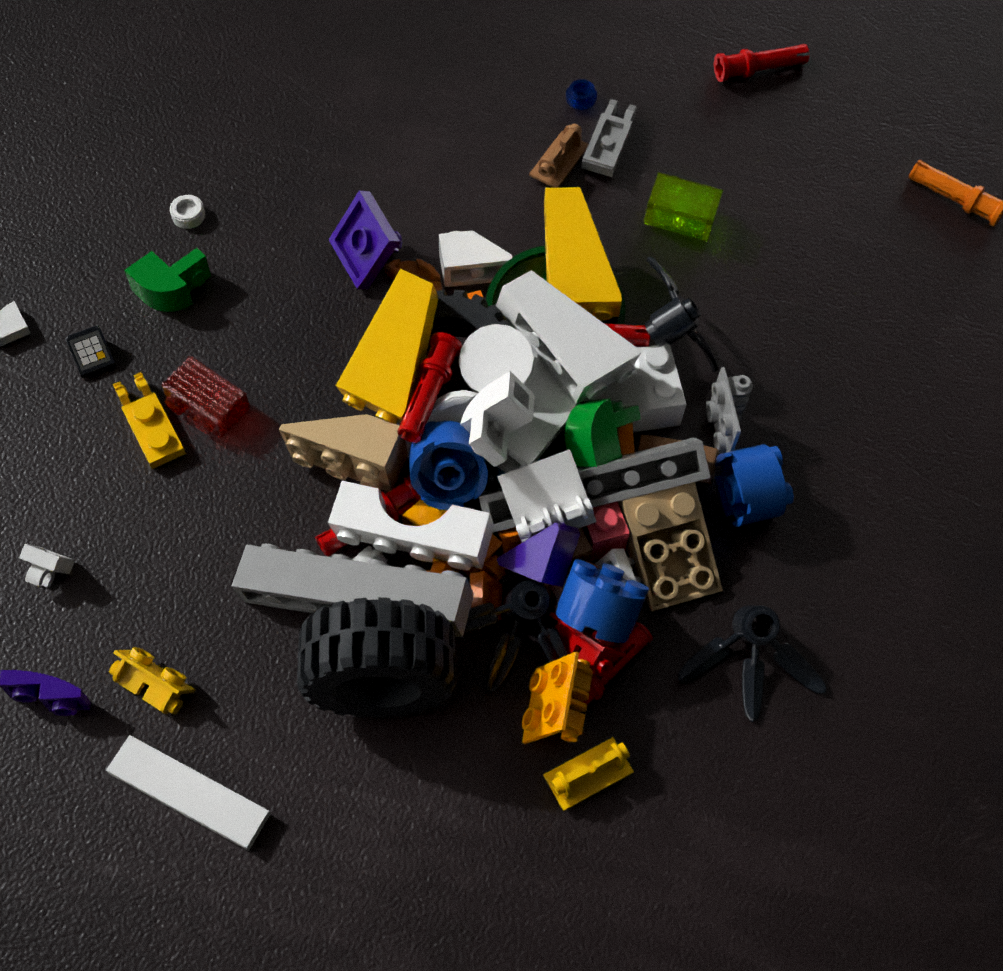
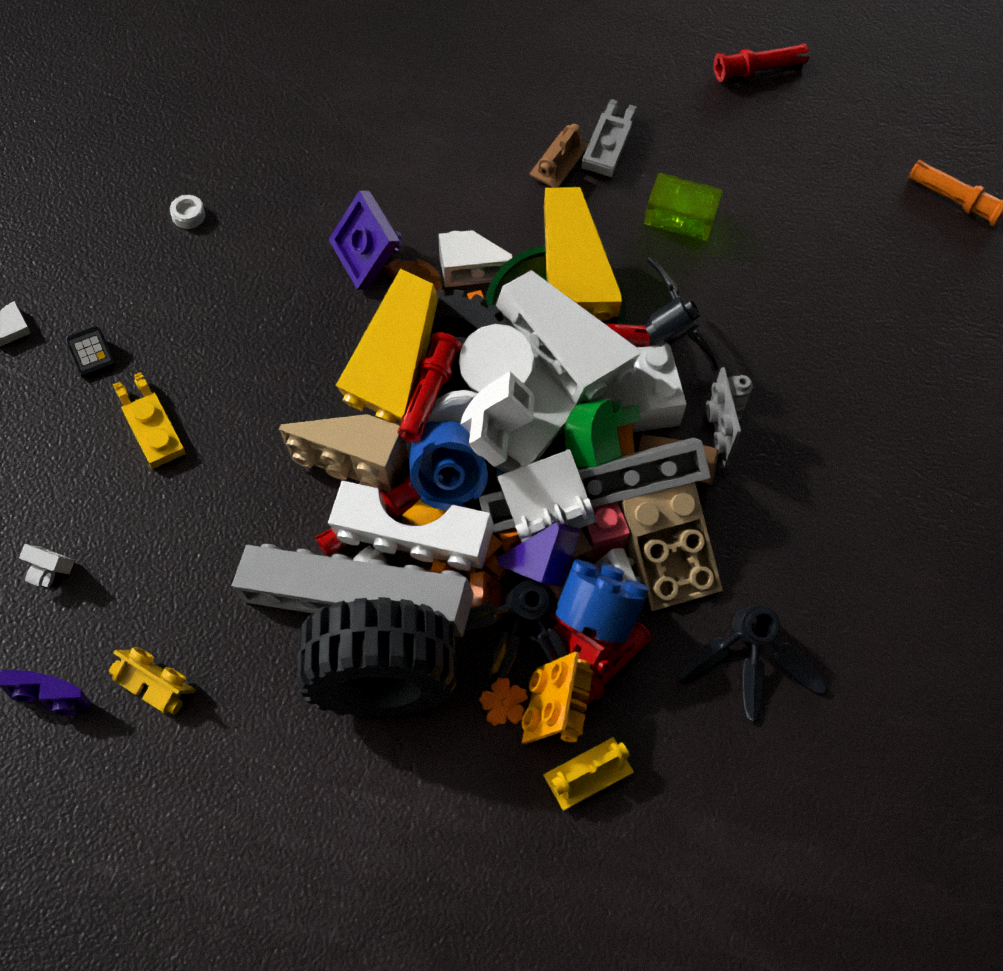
(165, 286): green brick -> none
(188, 792): white tile -> none
(205, 397): clear red brick -> none
(503, 702): none -> orange plant
(581, 94): clear blue plate -> none
(752, 484): blue brick -> none

